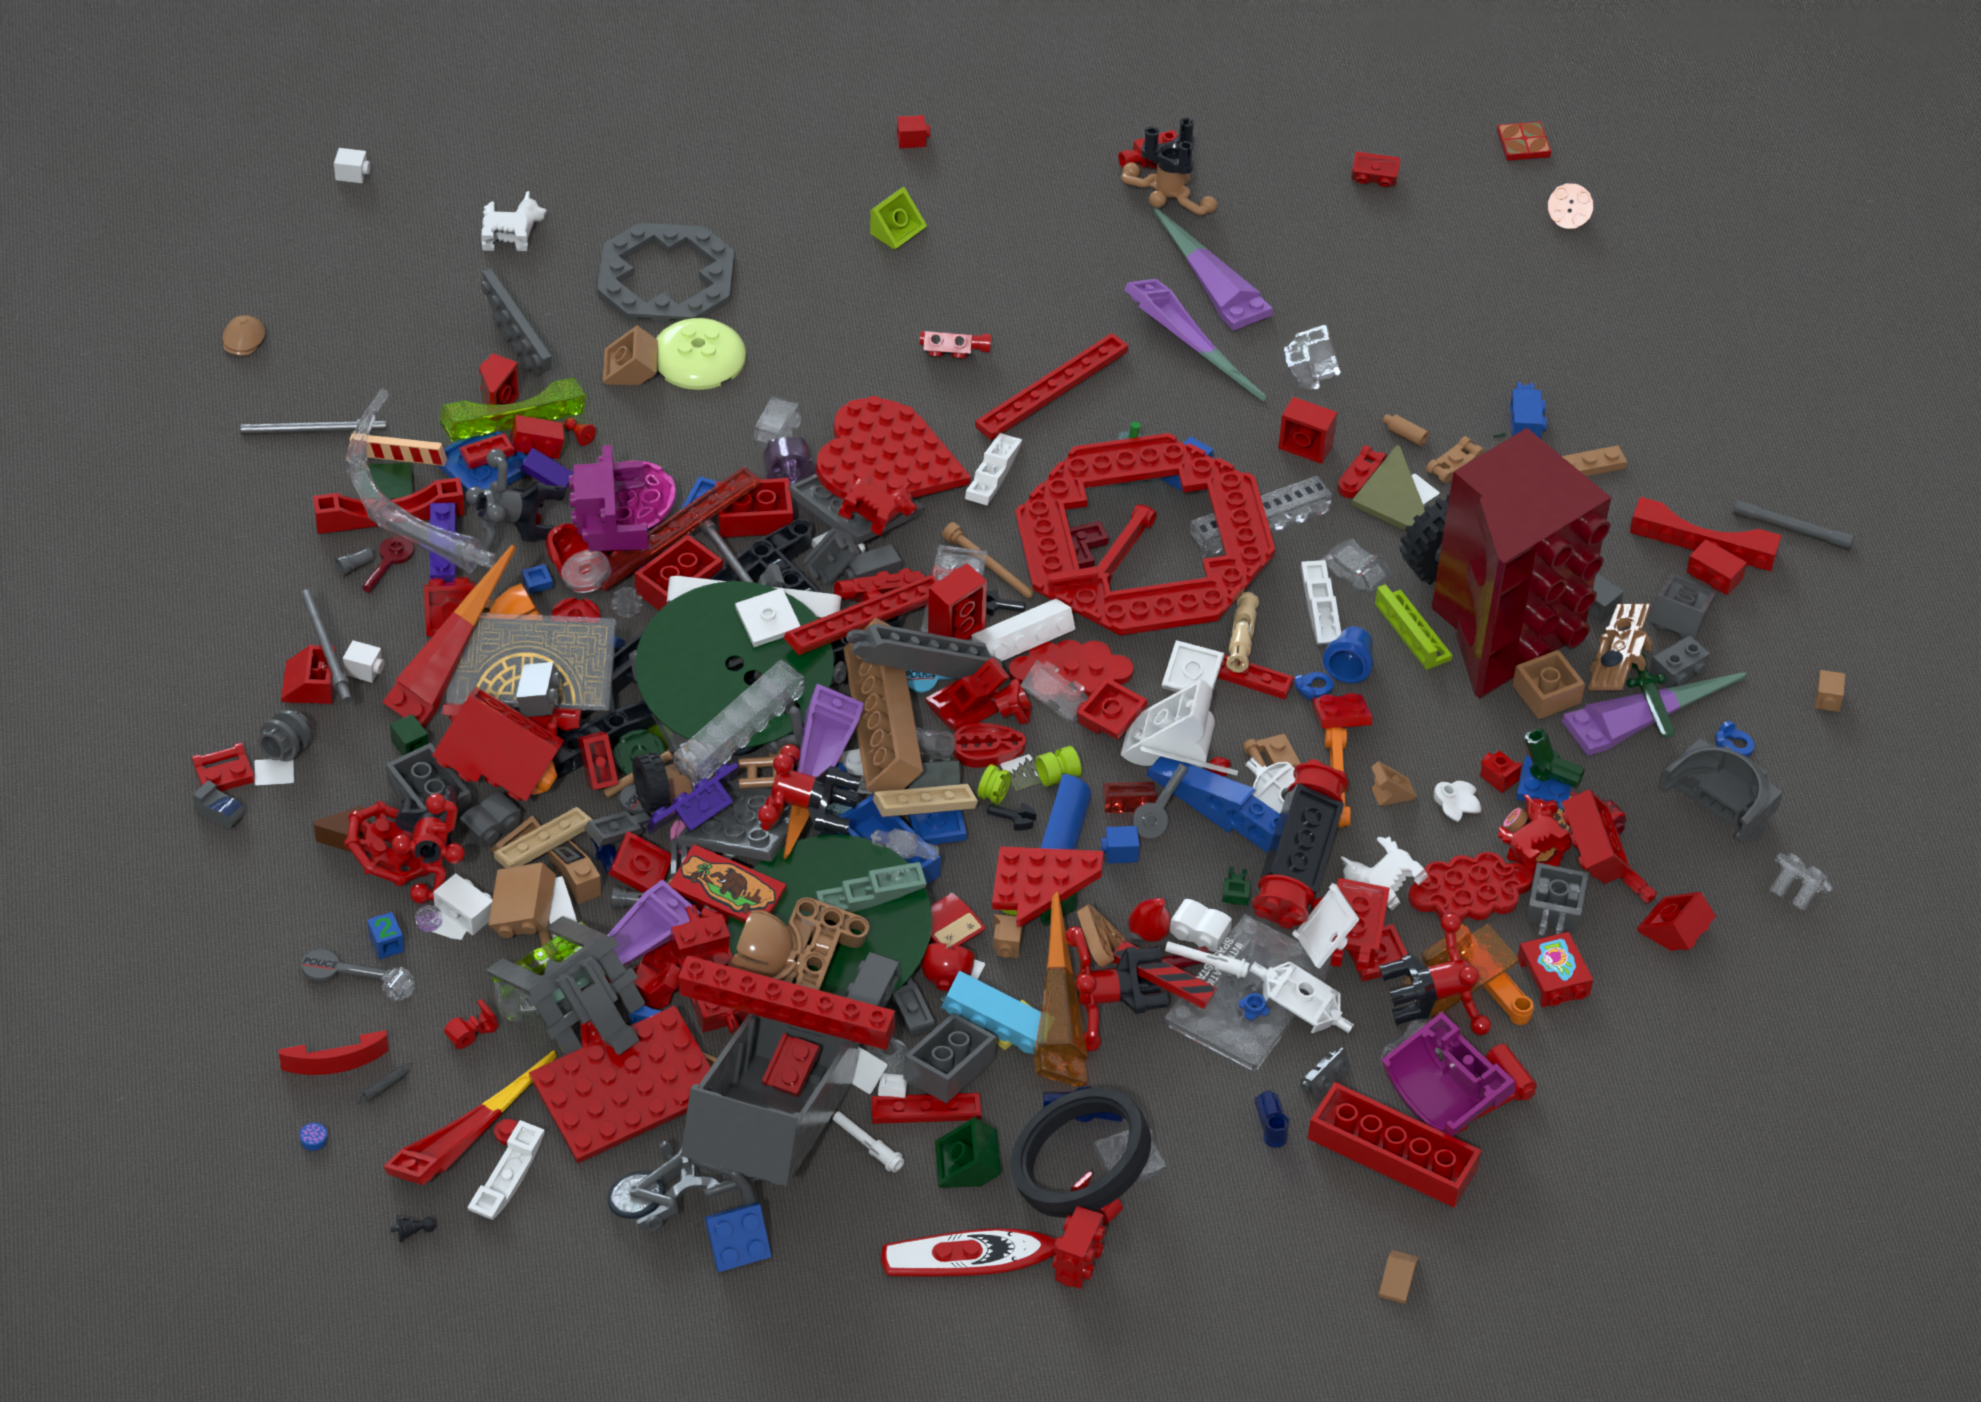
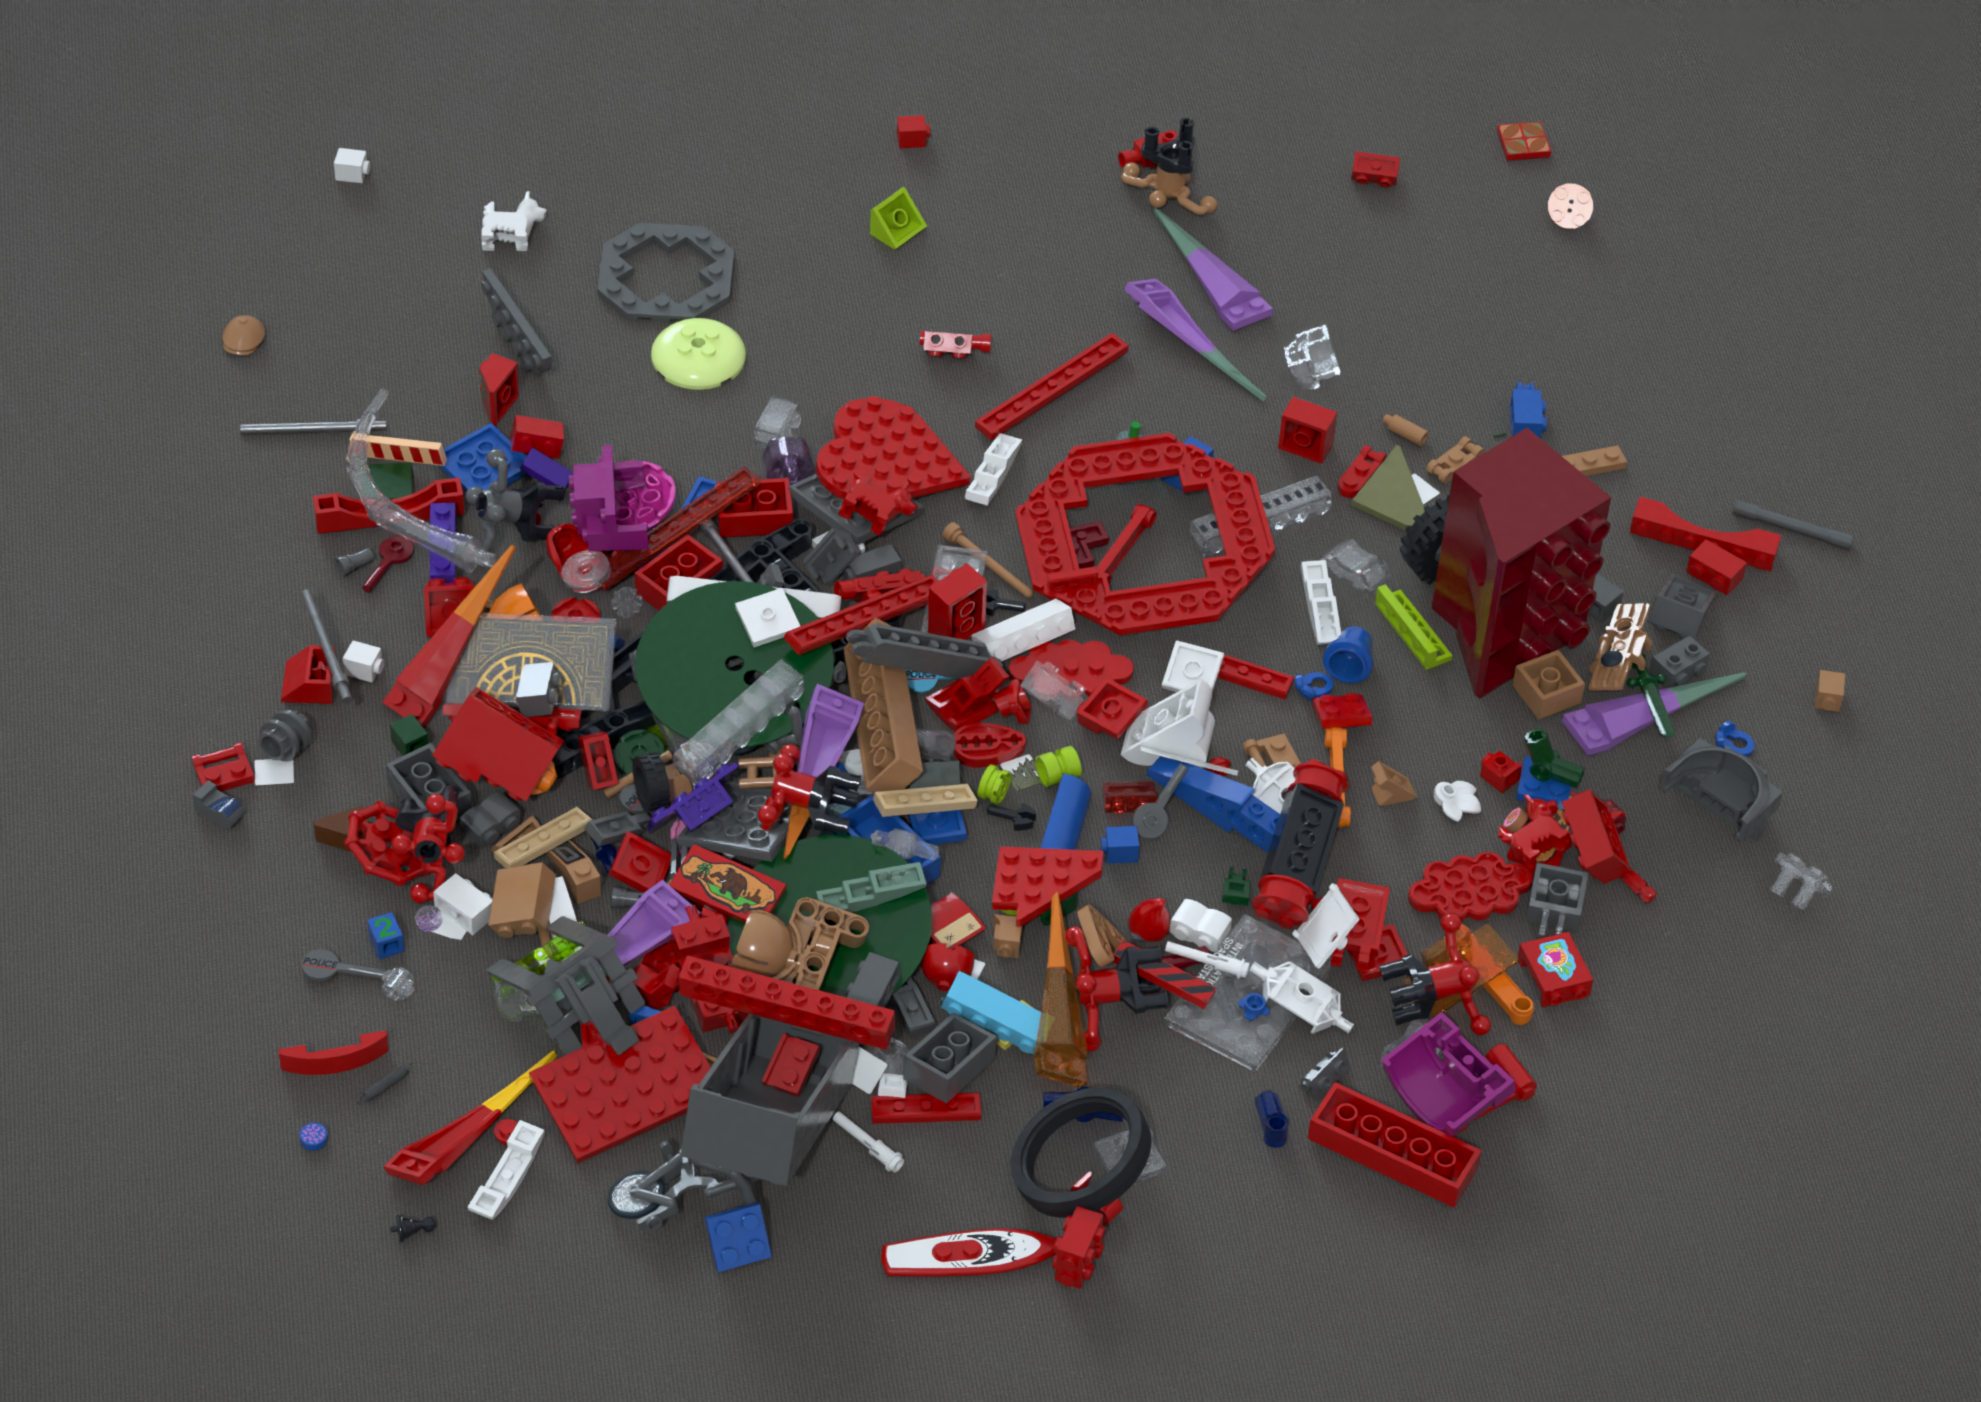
(462, 1032): red leg -> none
(471, 419): clear neon green arch -> none
(476, 453): red plate -> none
(537, 578): blue plate -> none
(584, 433): red piece -> none
(630, 358): medium nougat slope -> none
(968, 1155): dark green slope -> none
(1242, 632): tan piece -> none
(1387, 872): white animal -> none
(1398, 1276): medium nougat slope -> none
(1678, 921): red slope -> none

